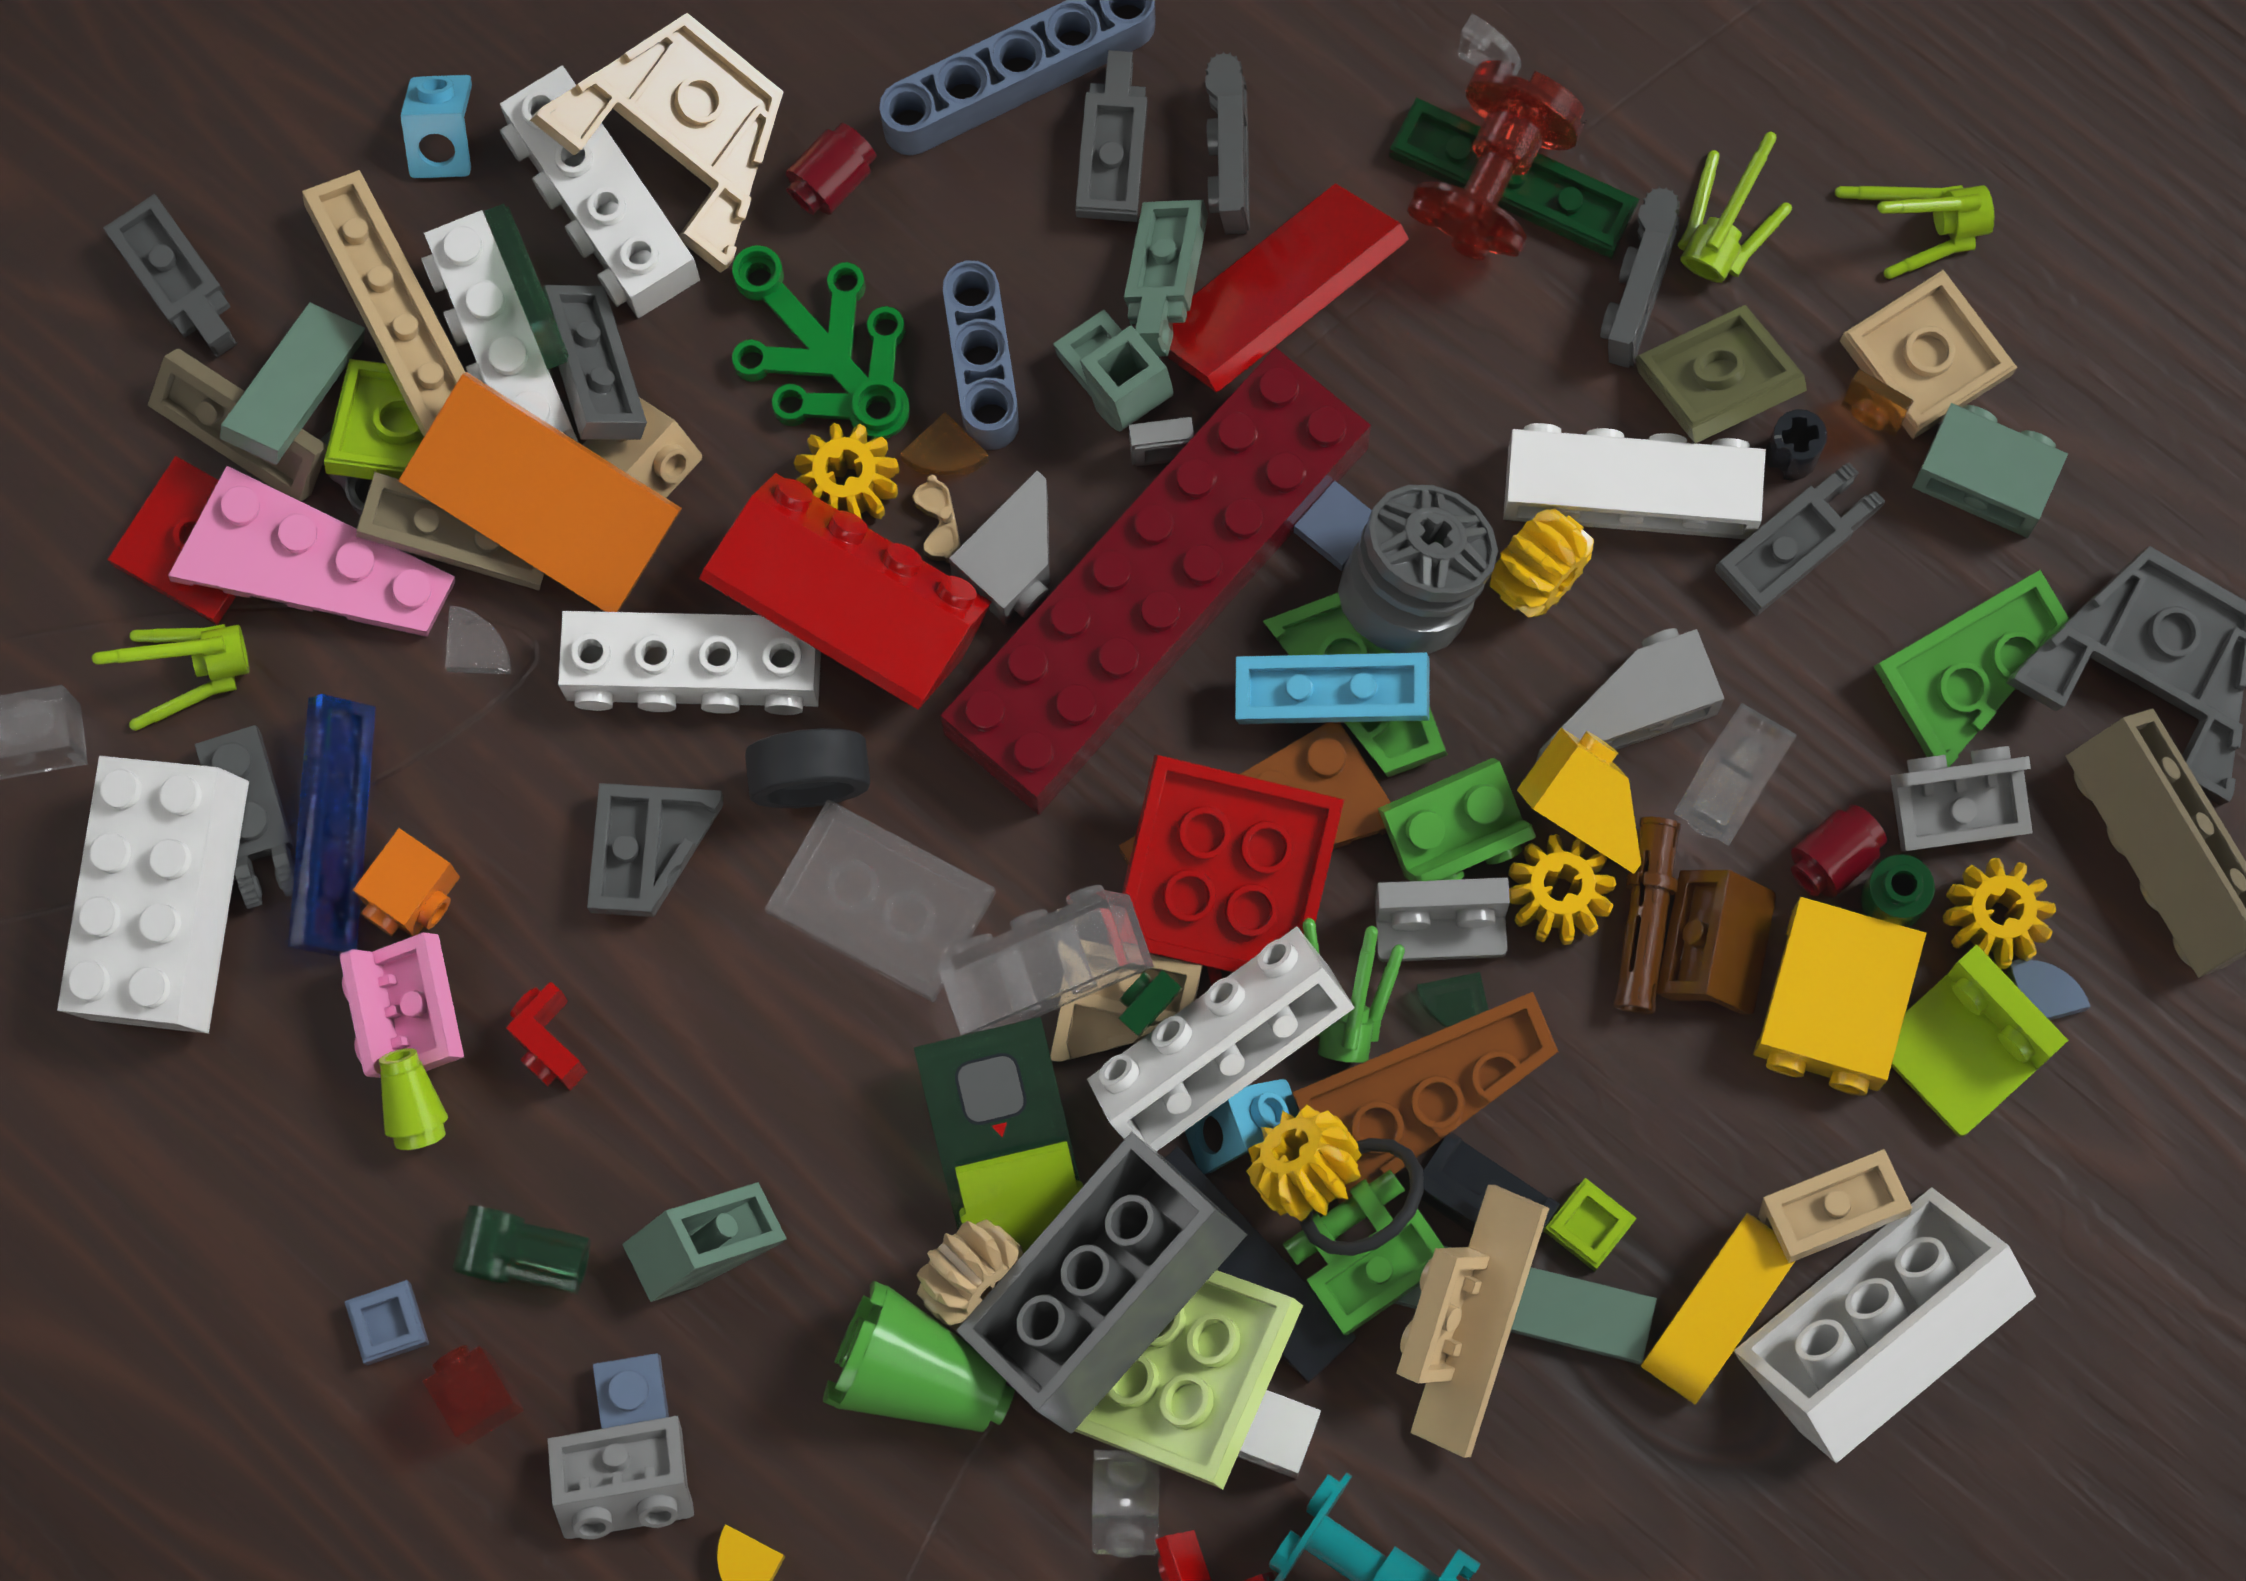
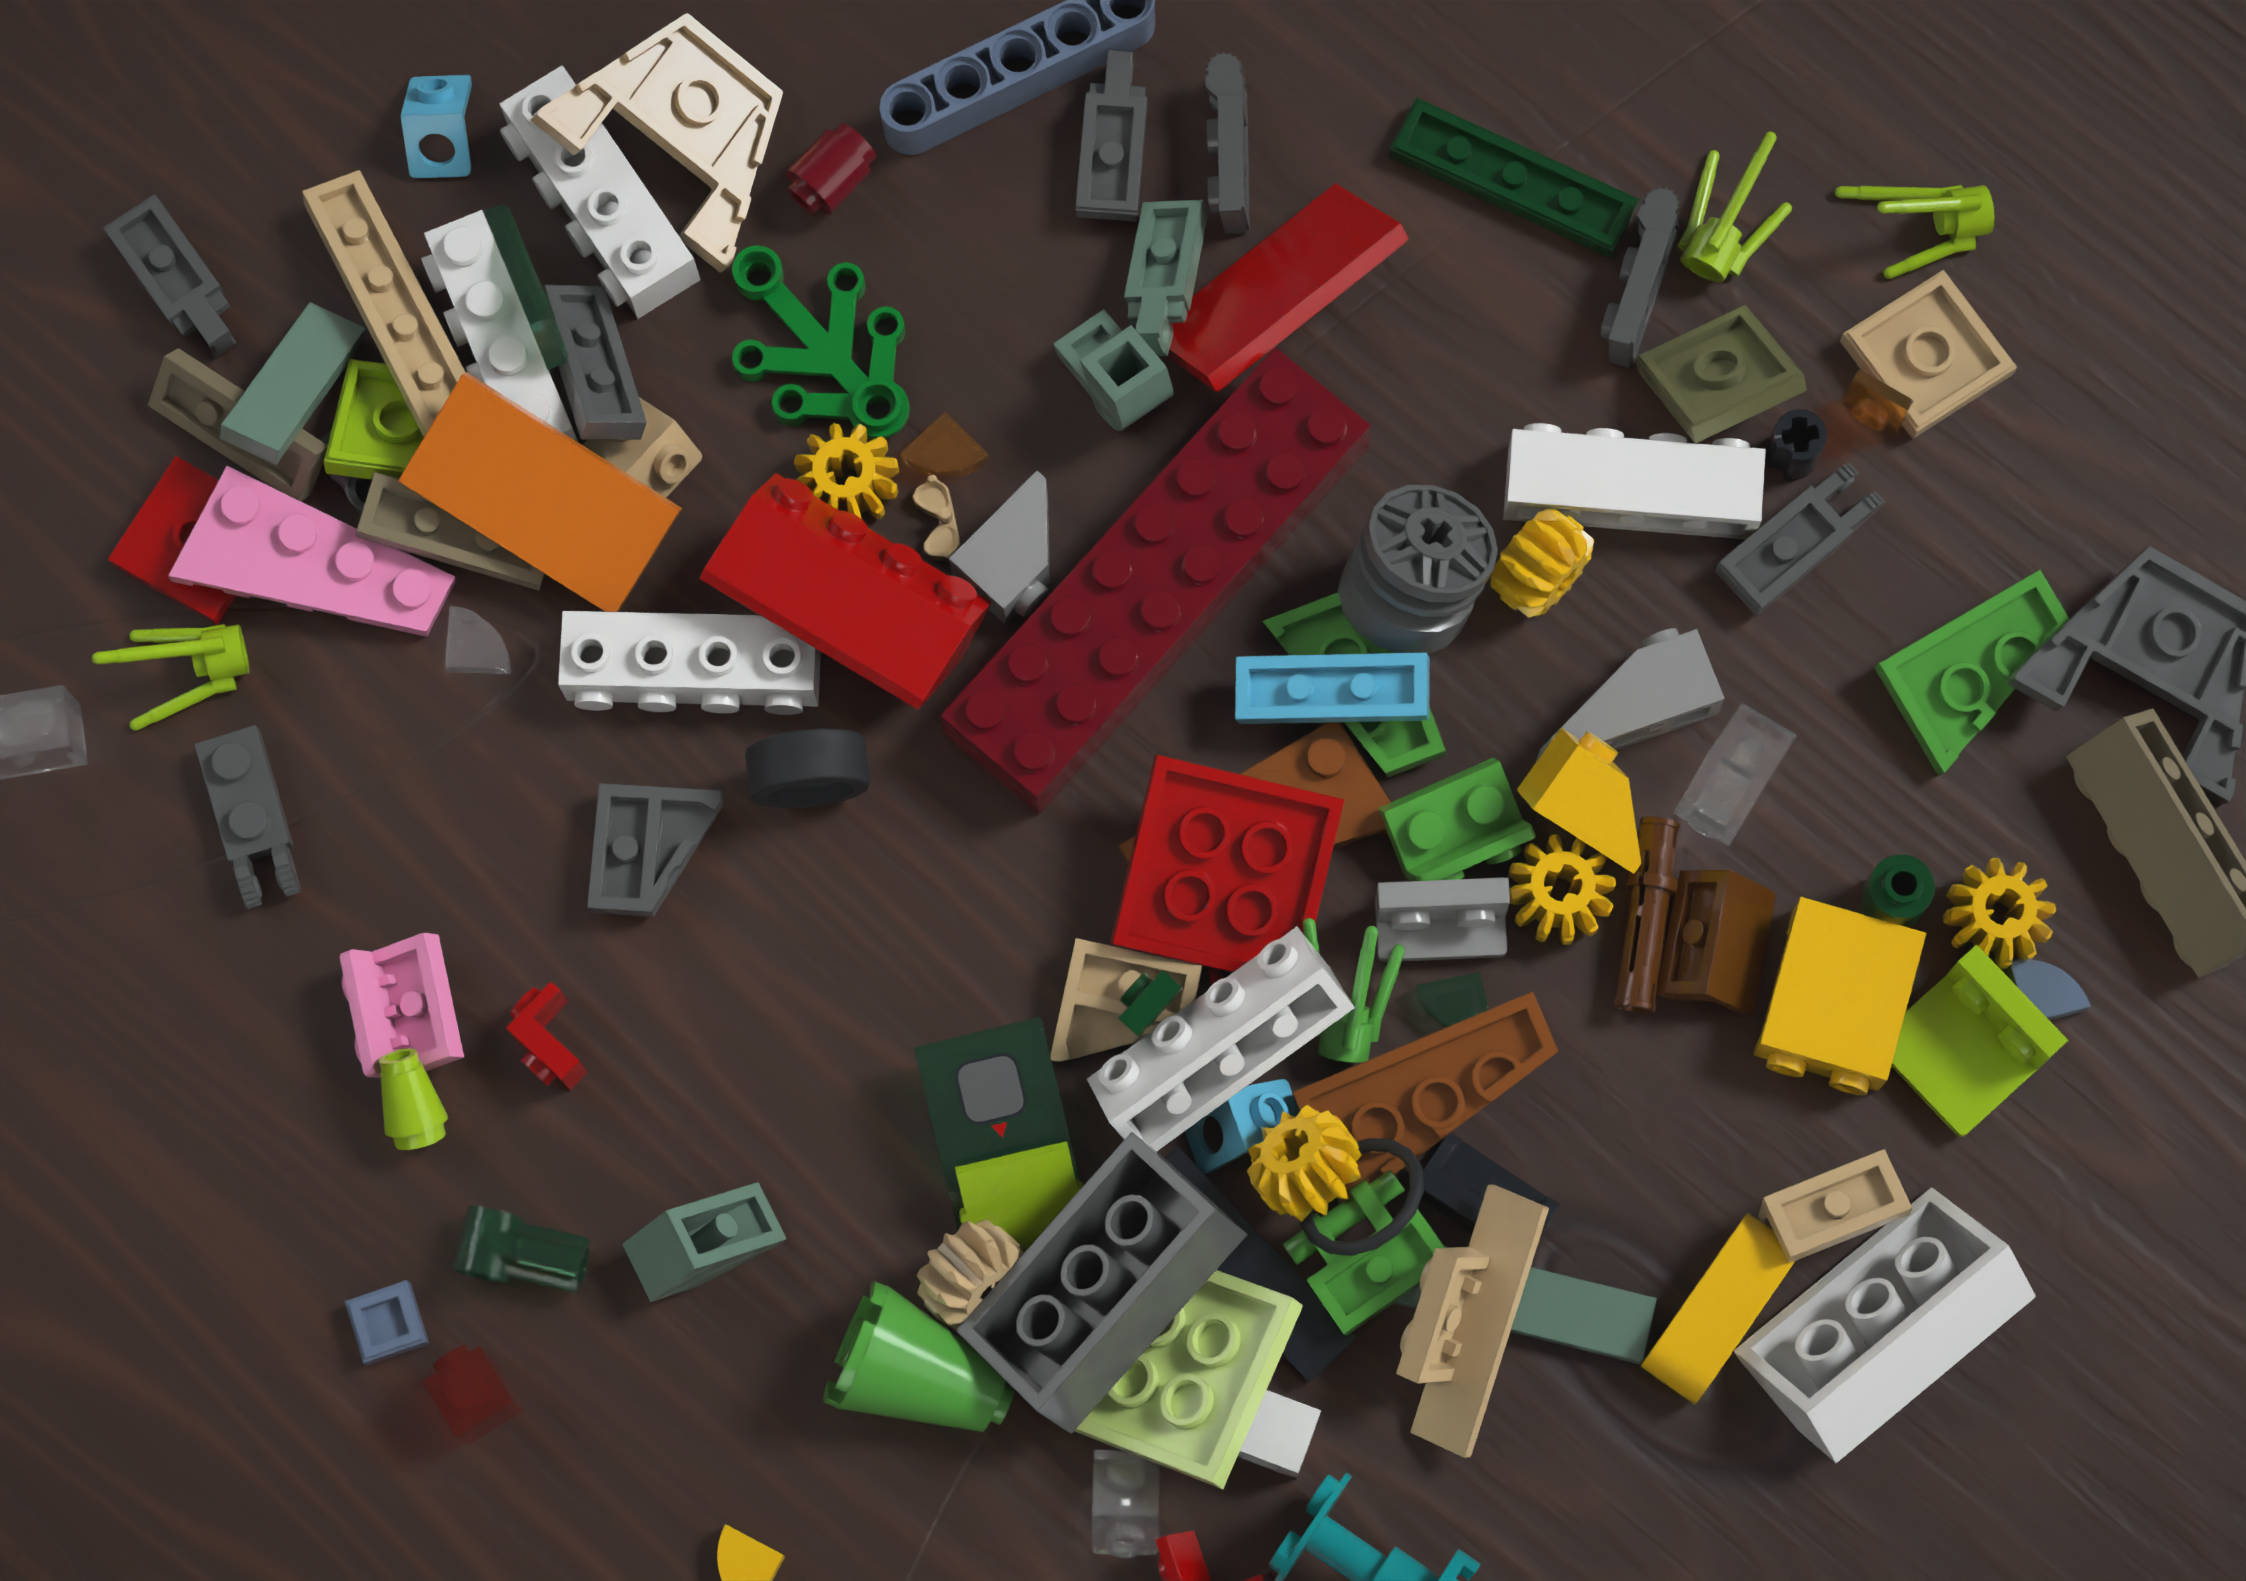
(153, 894): white brick -> none
(331, 825): clear blue plate -> none
(406, 886): orange brick -> none
(619, 1478): light grey bracket -> none
(630, 1390): sand blue plate -> none
(879, 899): clear tile -> none
(973, 328): sand blue beam -> none
(1045, 961): clear brick -> none
(1159, 440): light grey tile -> none
(1334, 524): sand blue tile -> none
(1483, 43): clear tile -> none
(1516, 123): clear red piece -> none
(1590, 1224): lime tile -> none
(1837, 851): dark red brick -> none
(1961, 802): light grey bracket -> none
(1990, 468): sand green brick -> none

